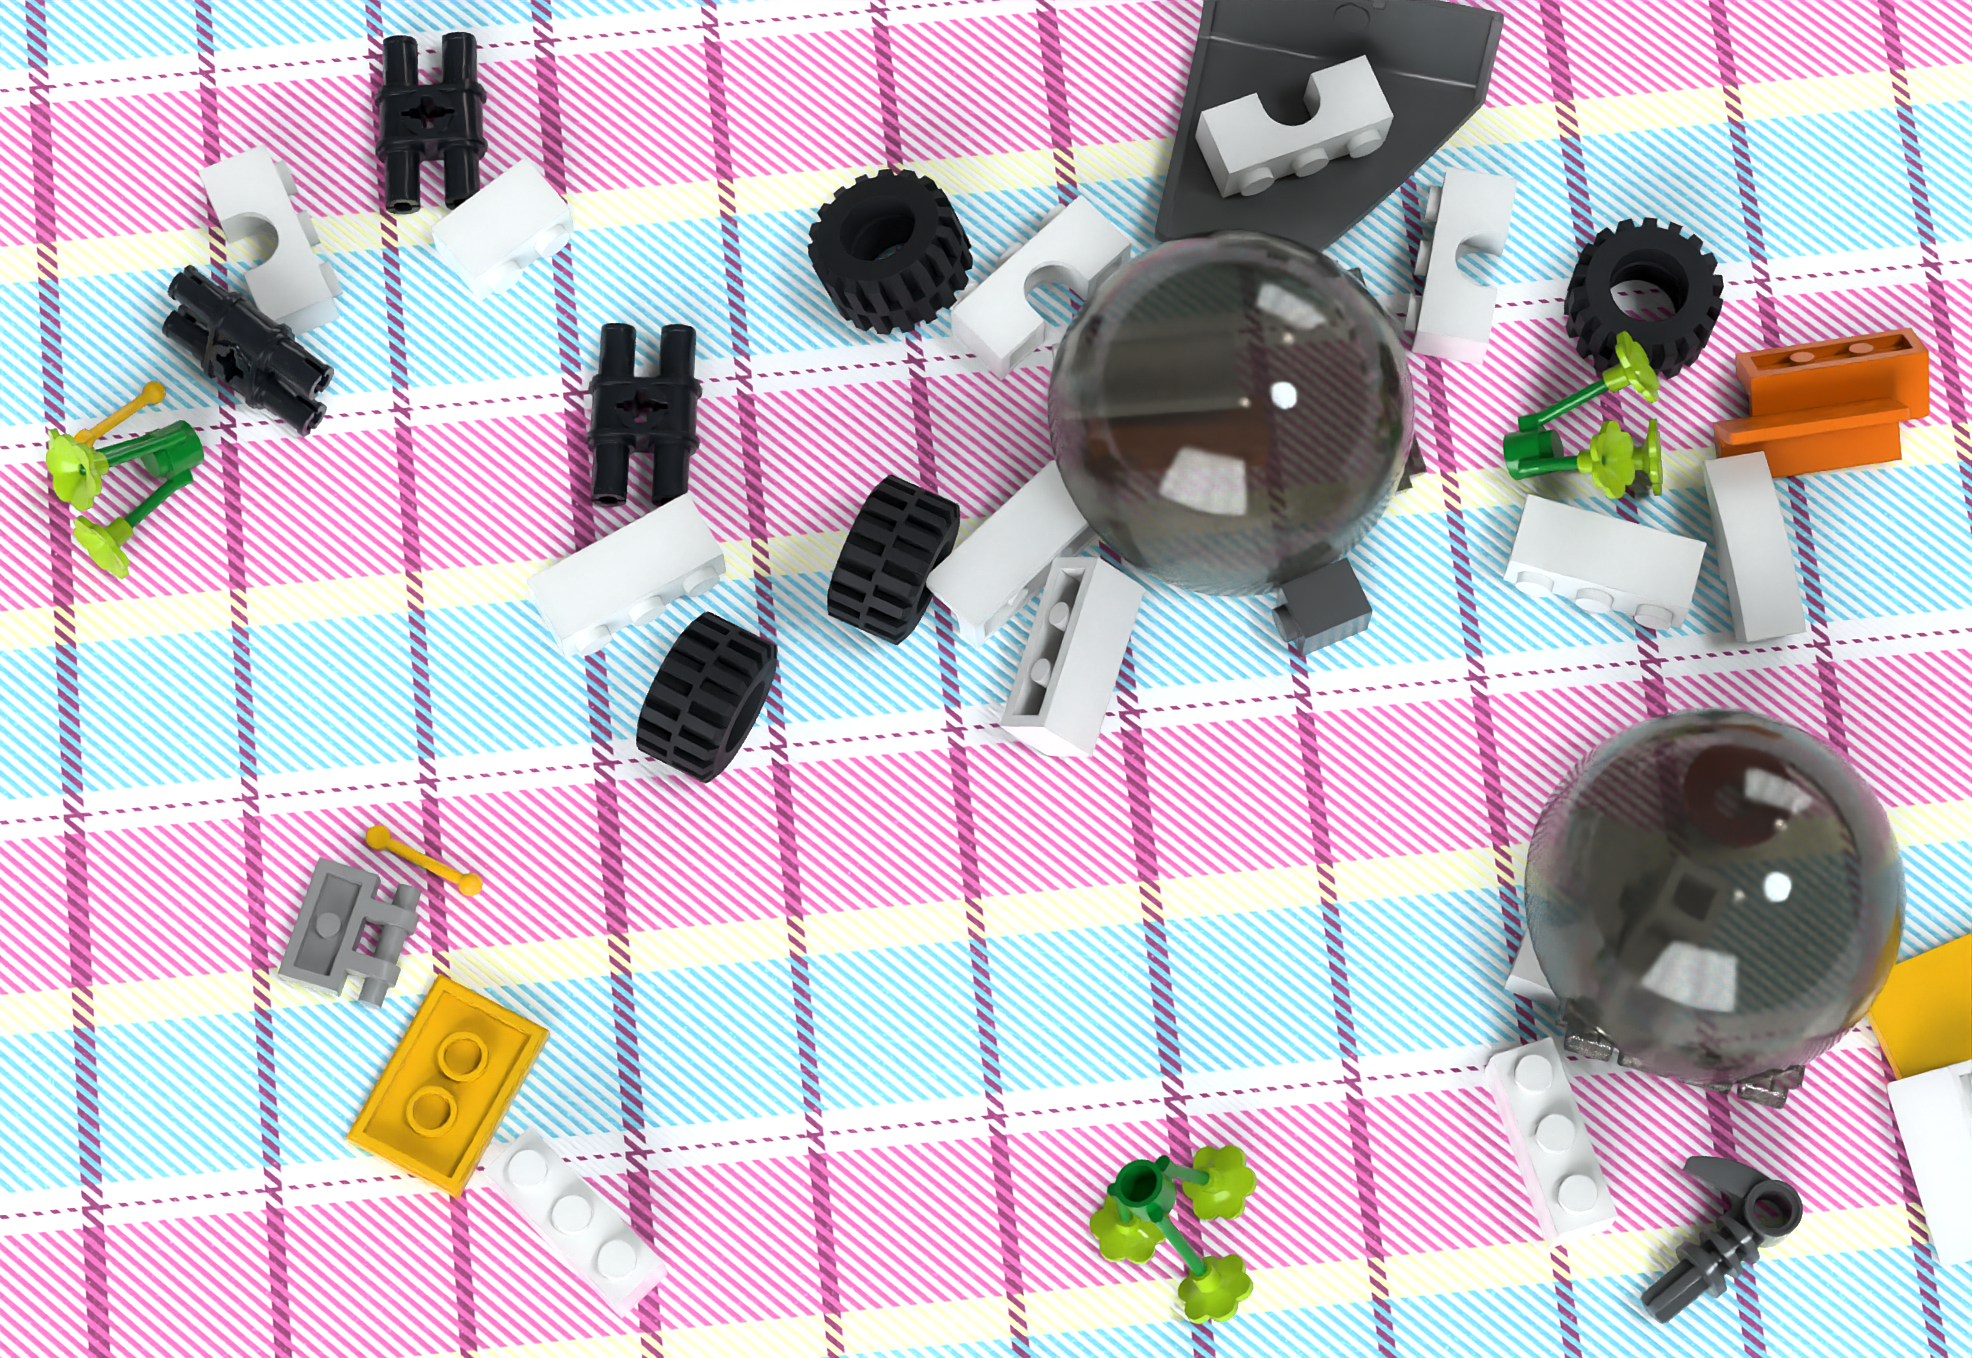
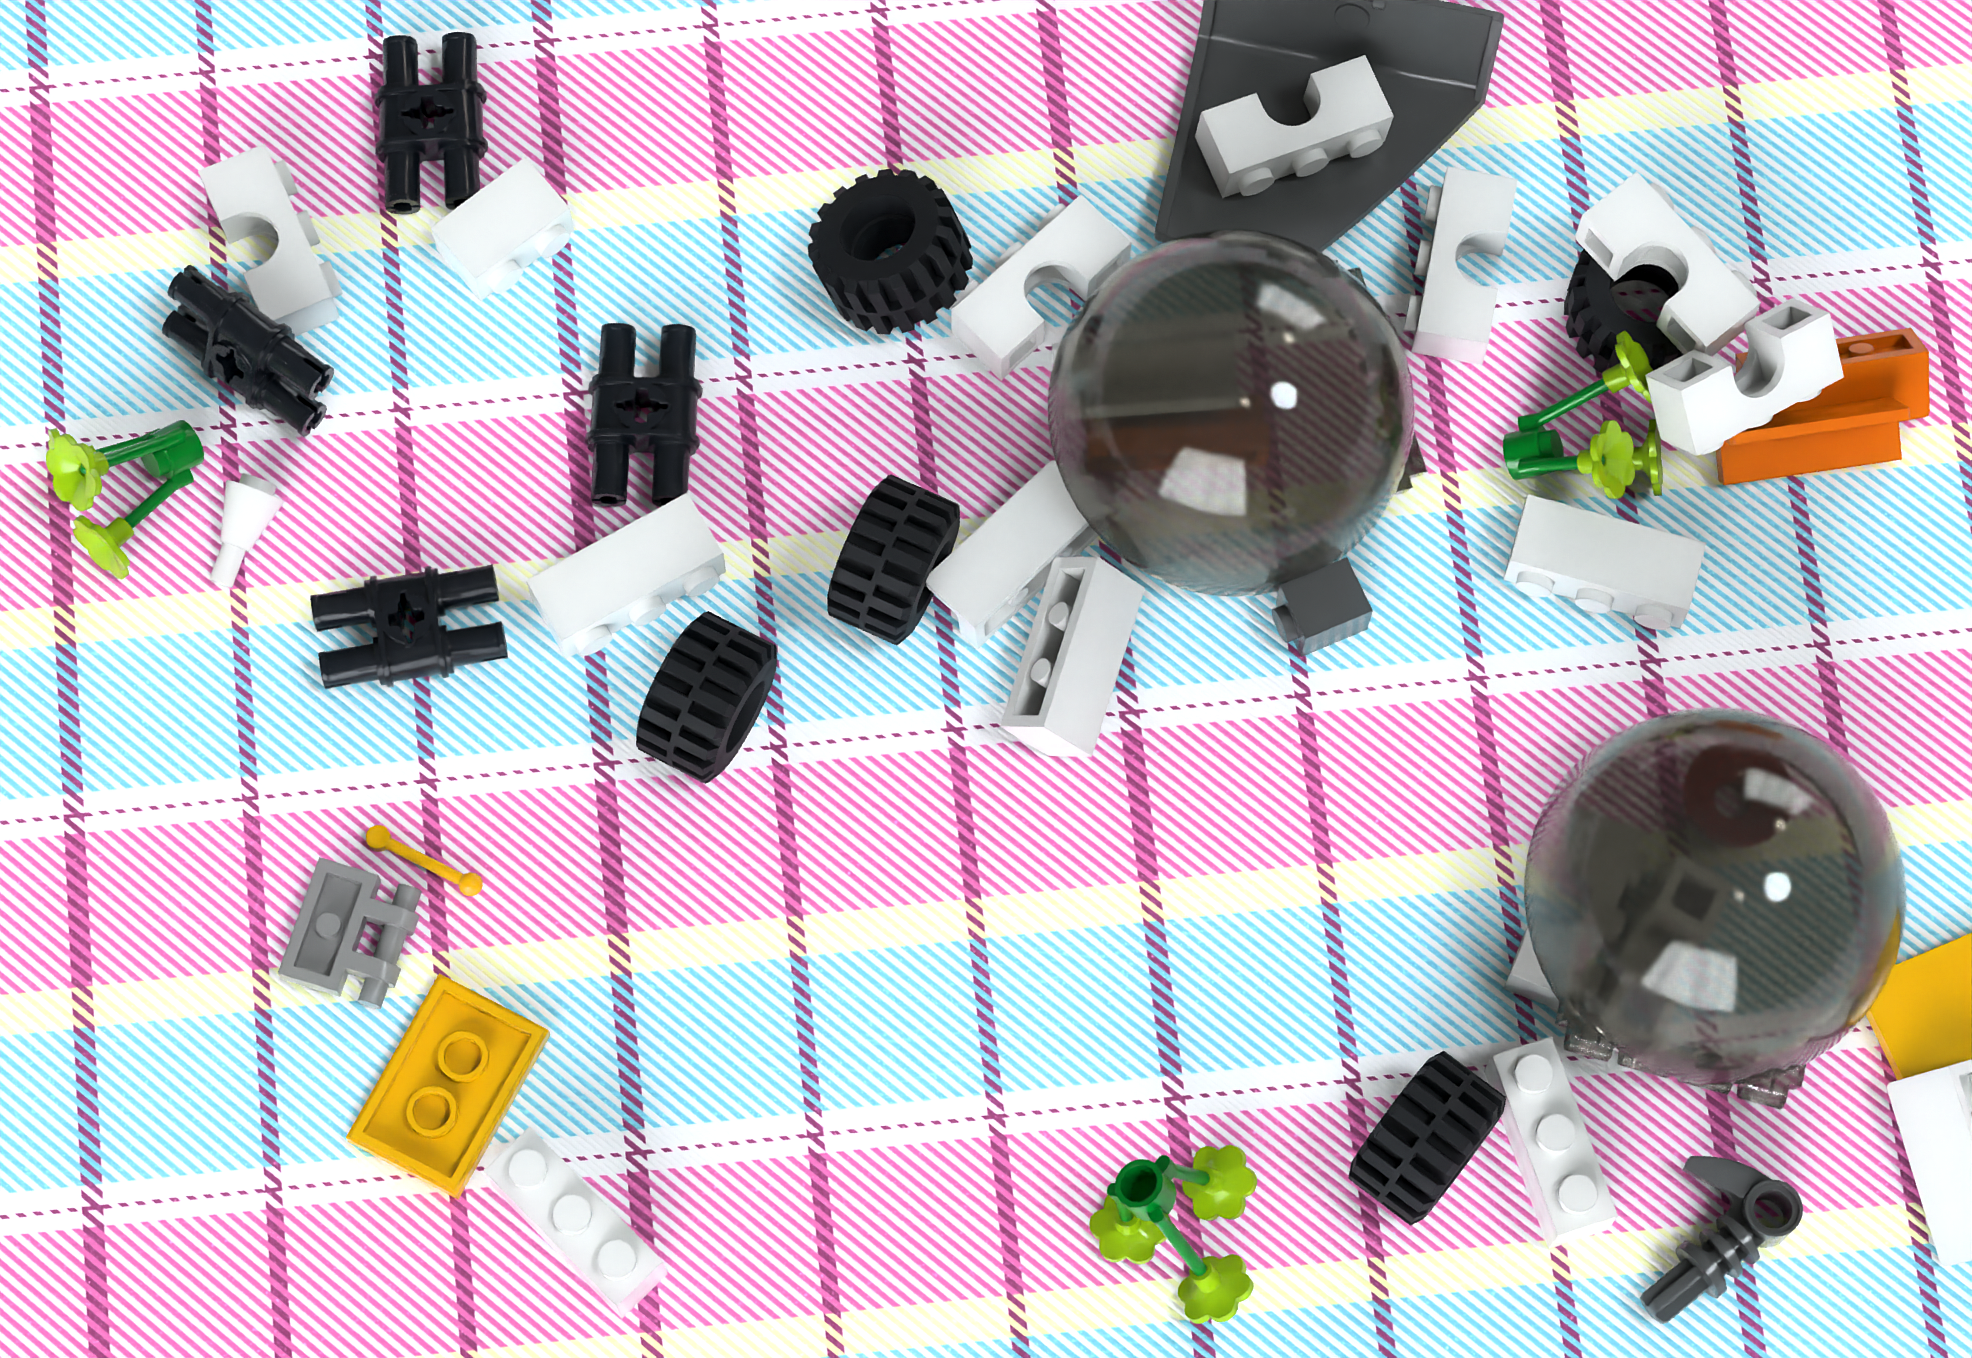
(152, 393): yellow hinge -> none
(246, 514): none -> white cone
(385, 607): none -> black pin
(1426, 1137): none -> black tyre
(1640, 227): none -> white arch
(1753, 548): white slope -> none
(1786, 363): none -> white arch

